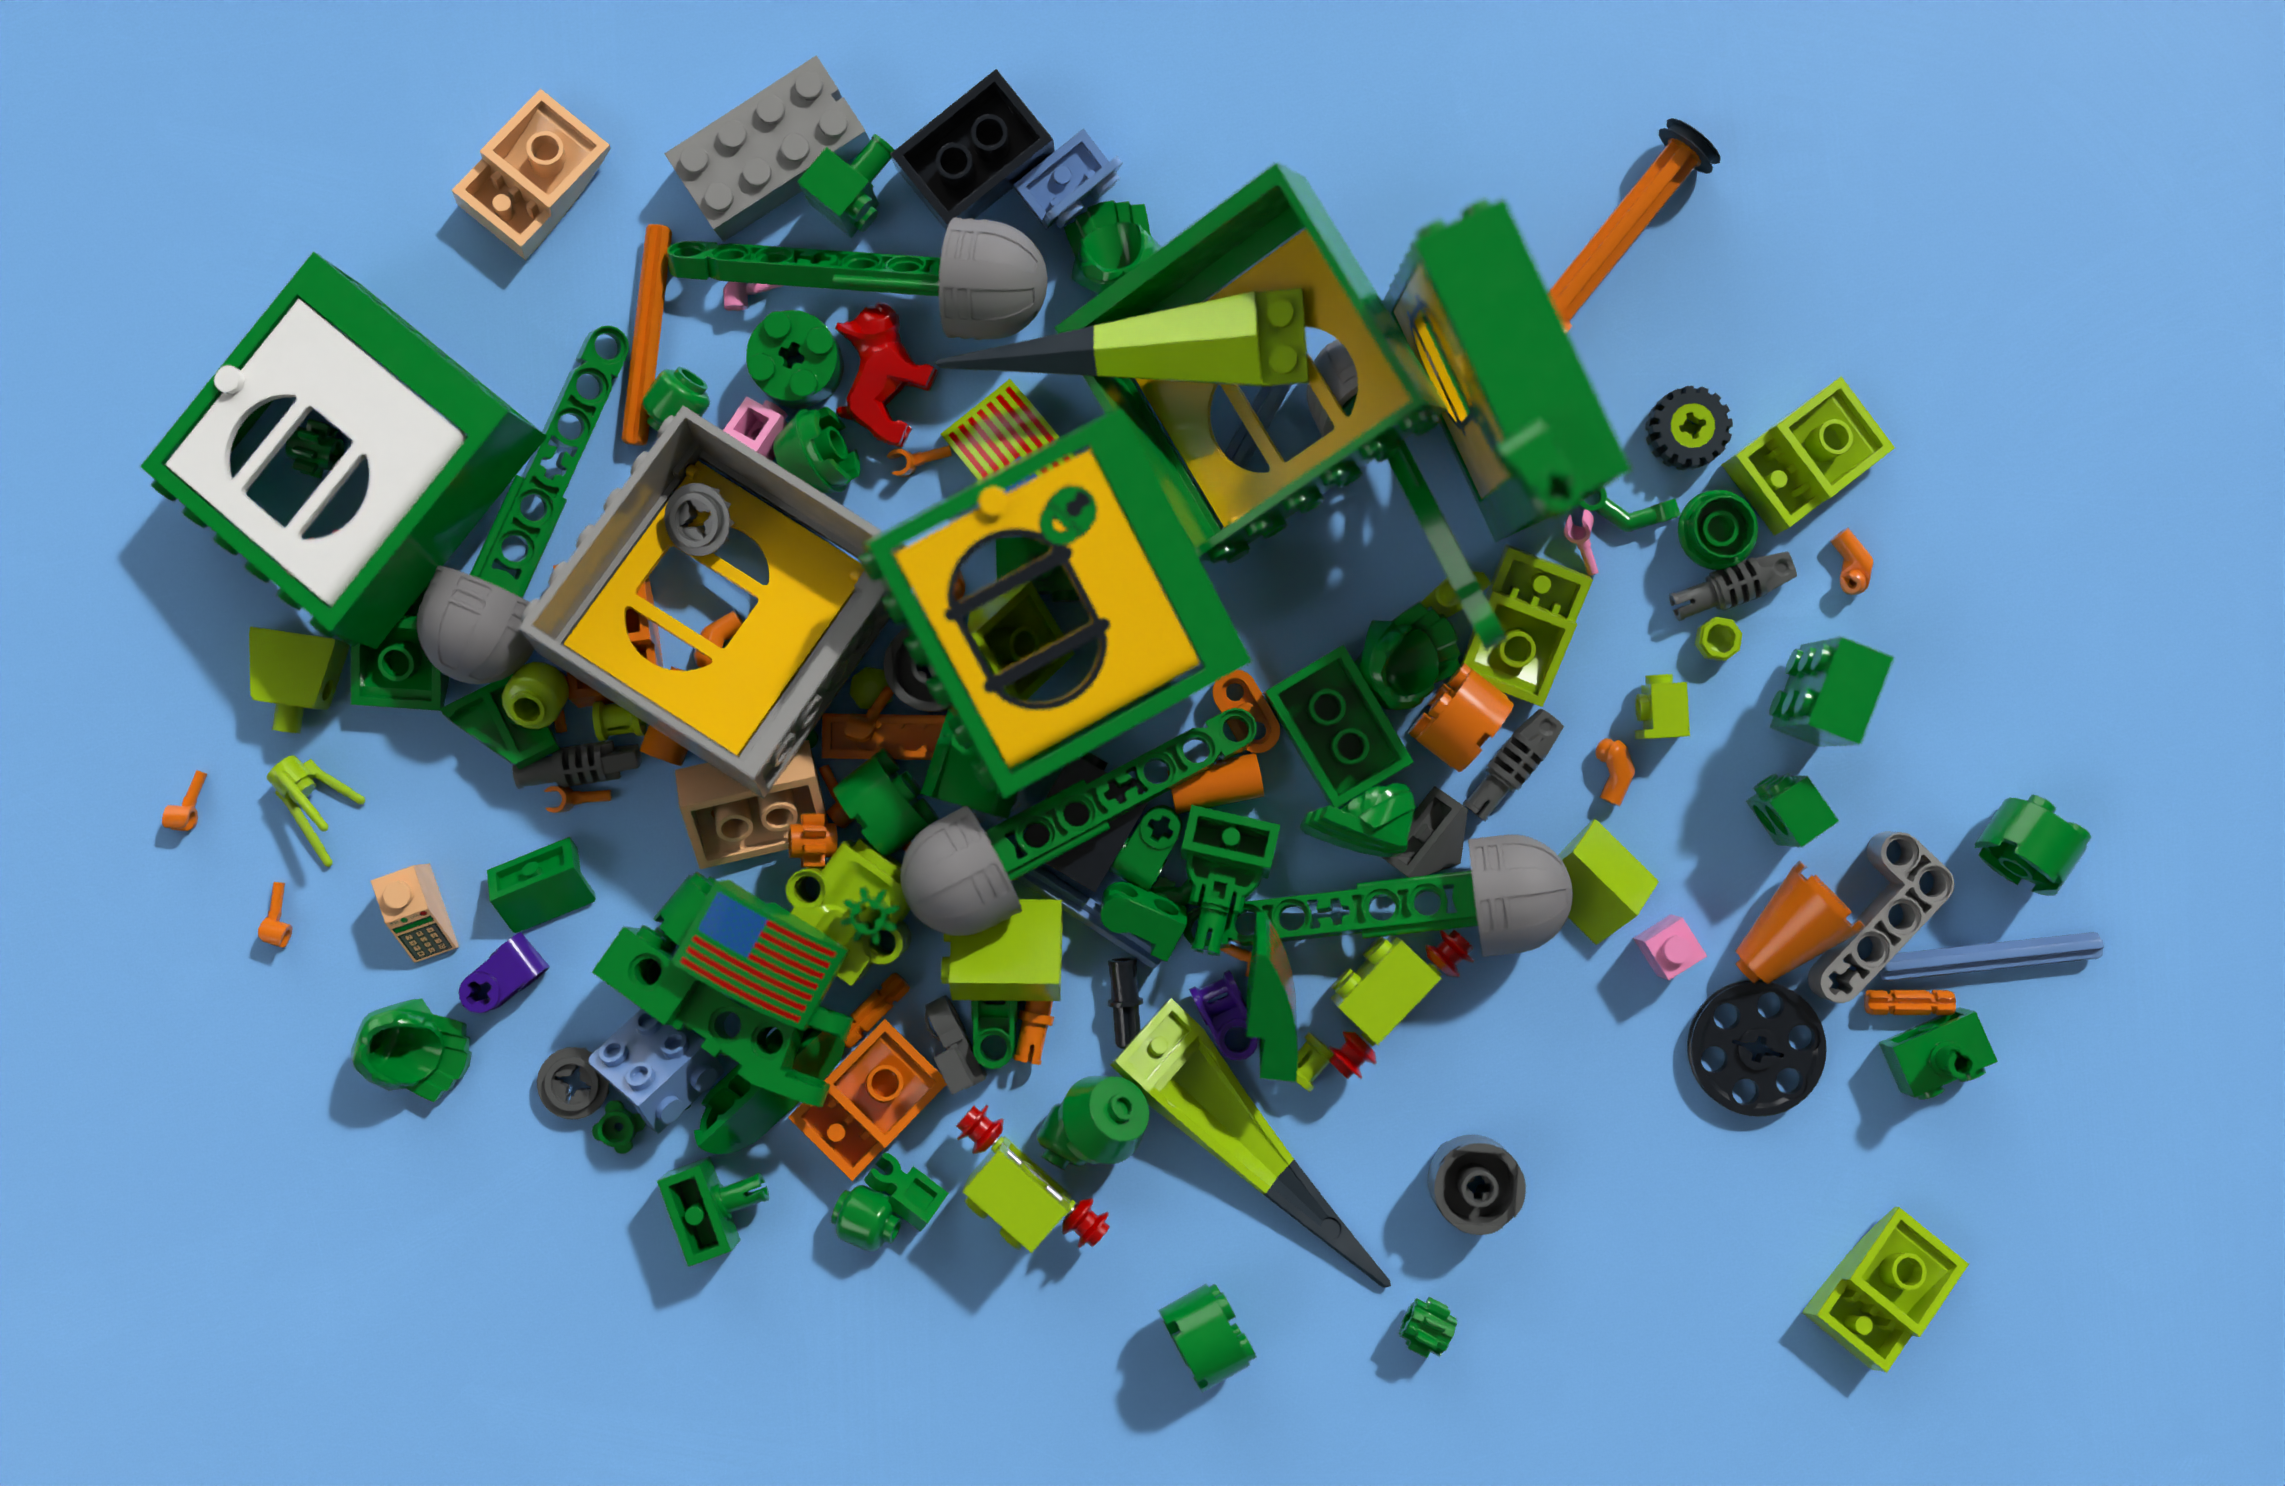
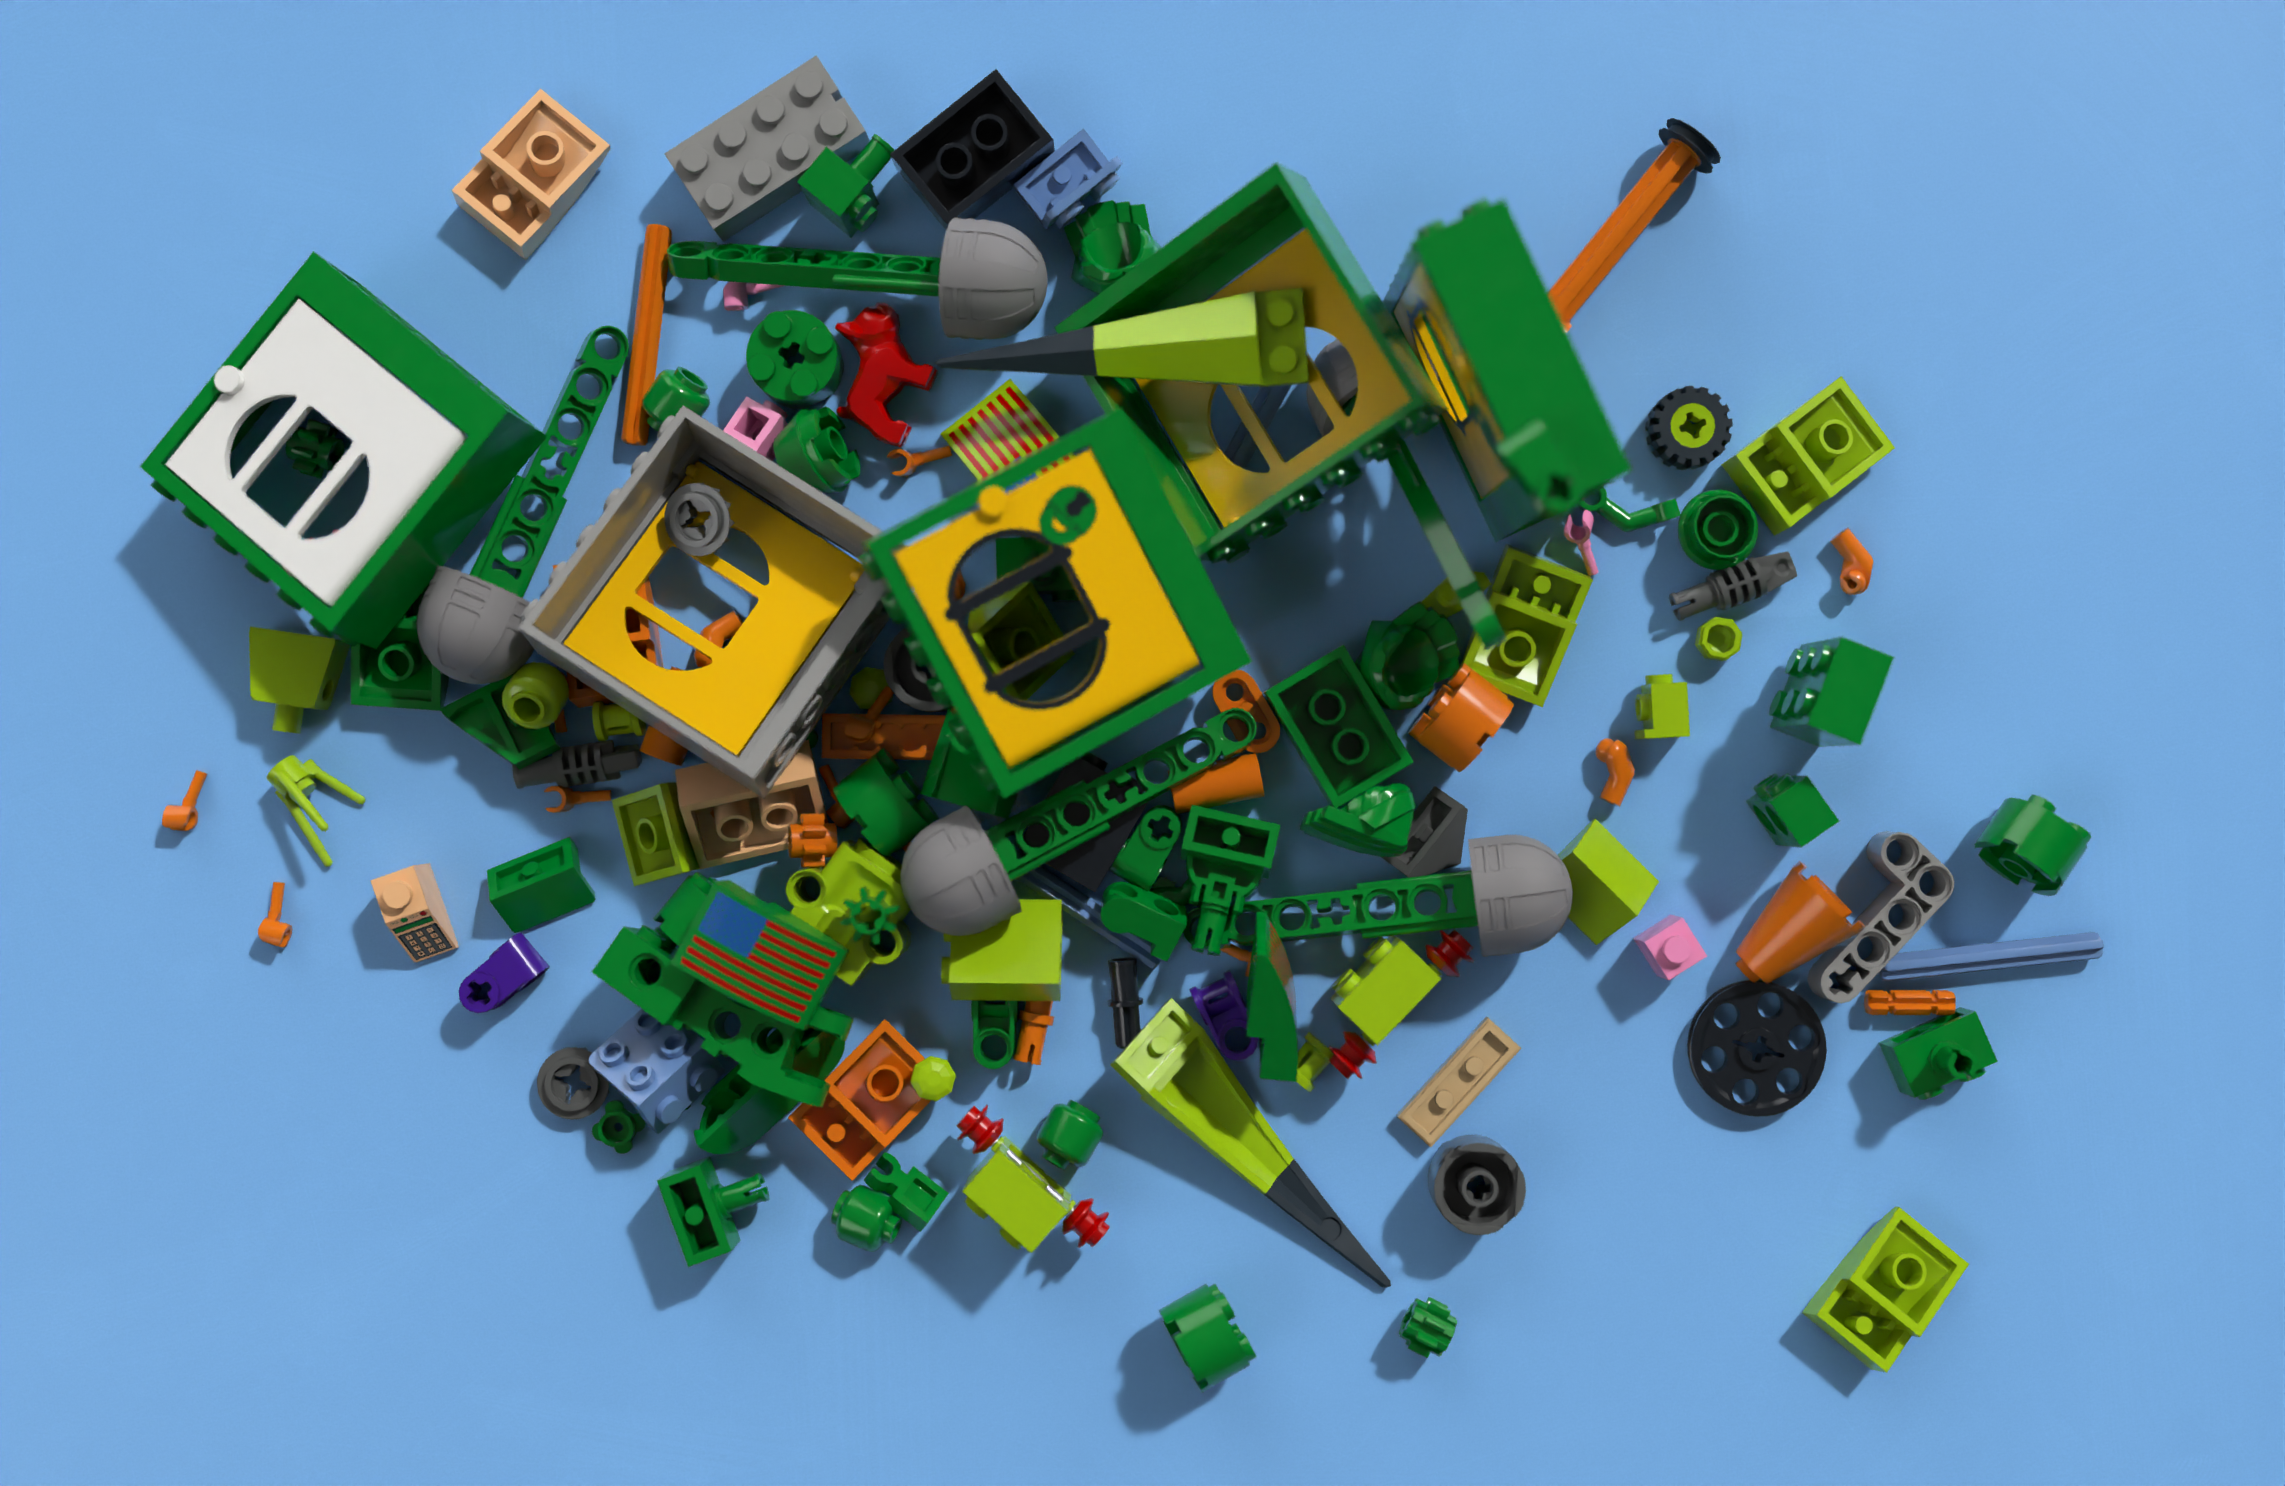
(411, 1049): green hair -> none
(654, 834): none -> lime slope
(876, 1007): orange axle -> none
(932, 1078): none -> lime tile
(957, 1063): dark grey piece -> none
(1104, 1118): green cone -> none
(1458, 1081): none -> tan tile
(1515, 762): dark grey hinge -> none

